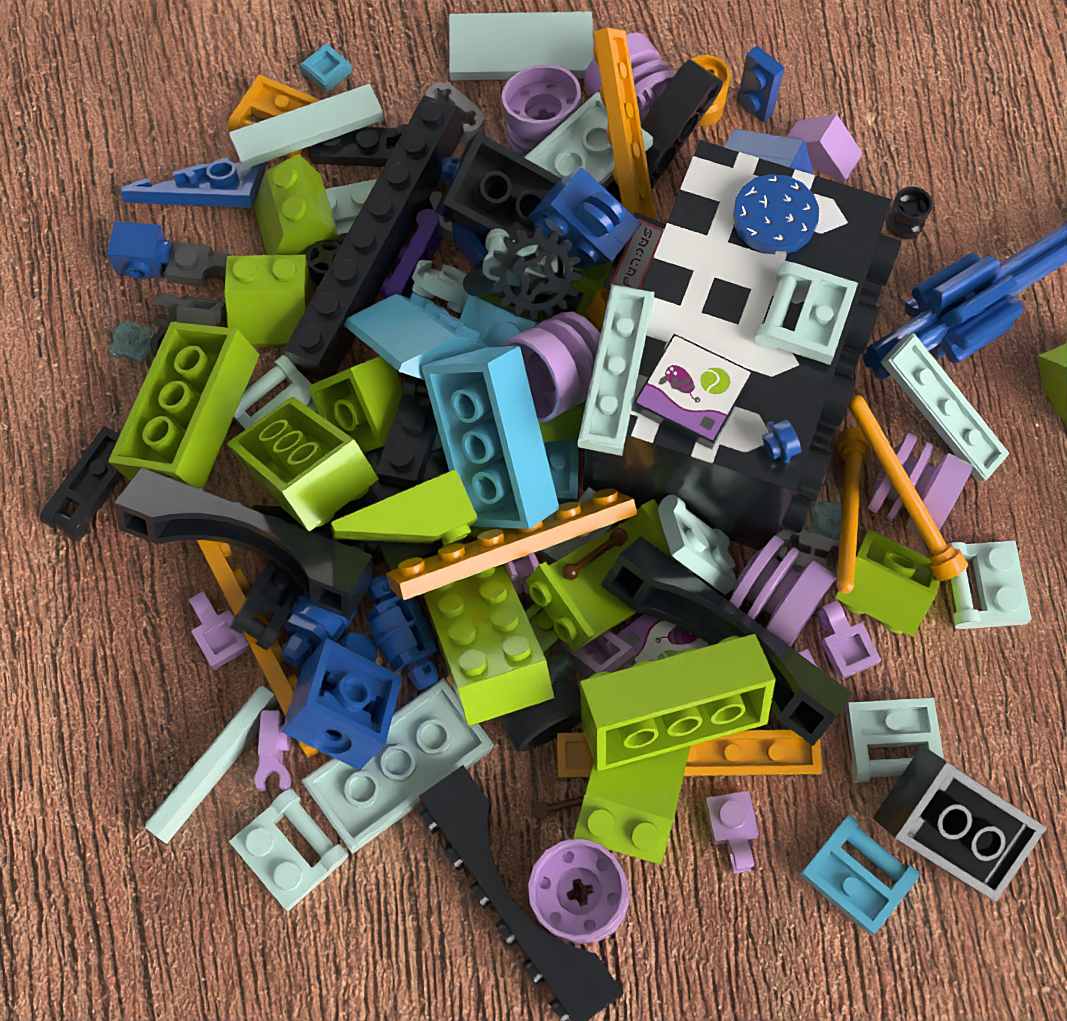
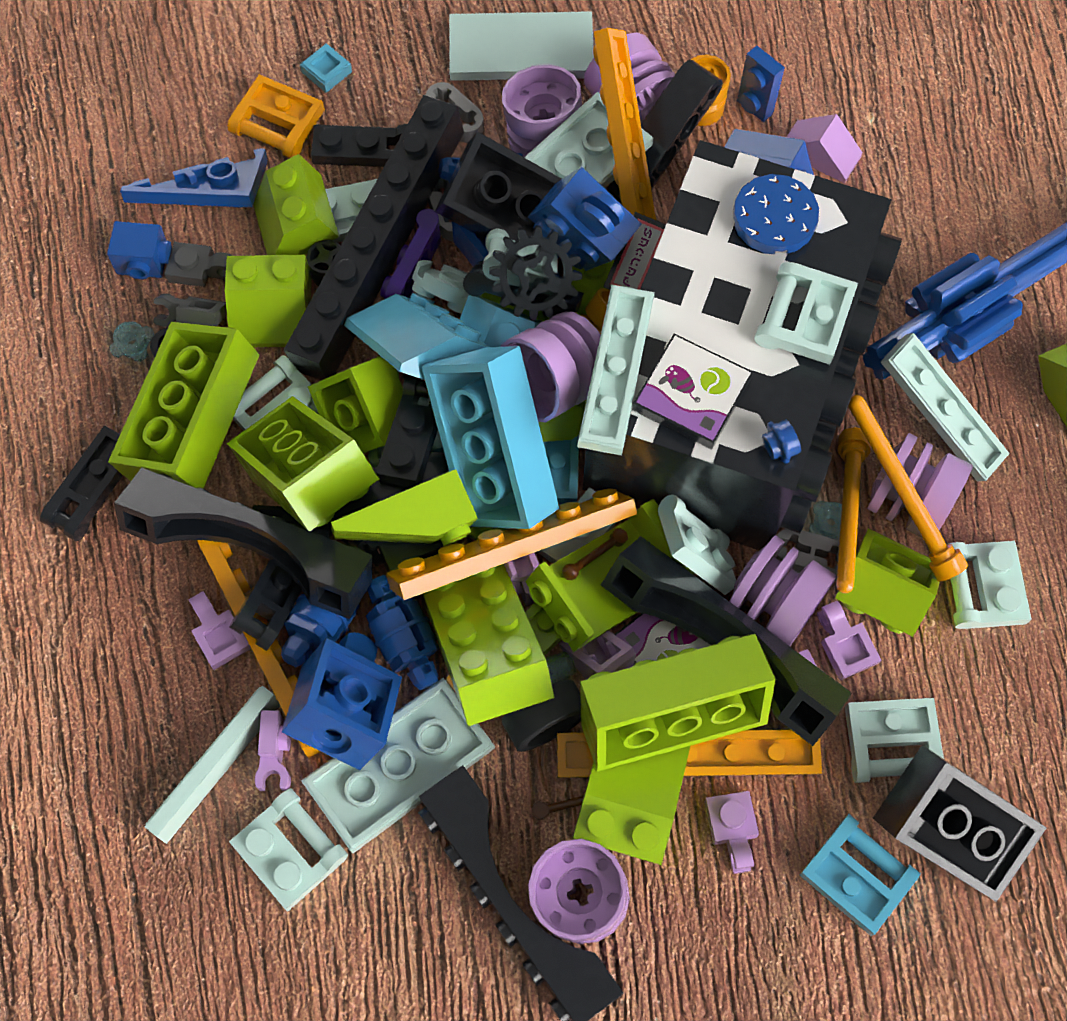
(306, 126): light aqua tile -> none
(909, 212): black wheel -> none

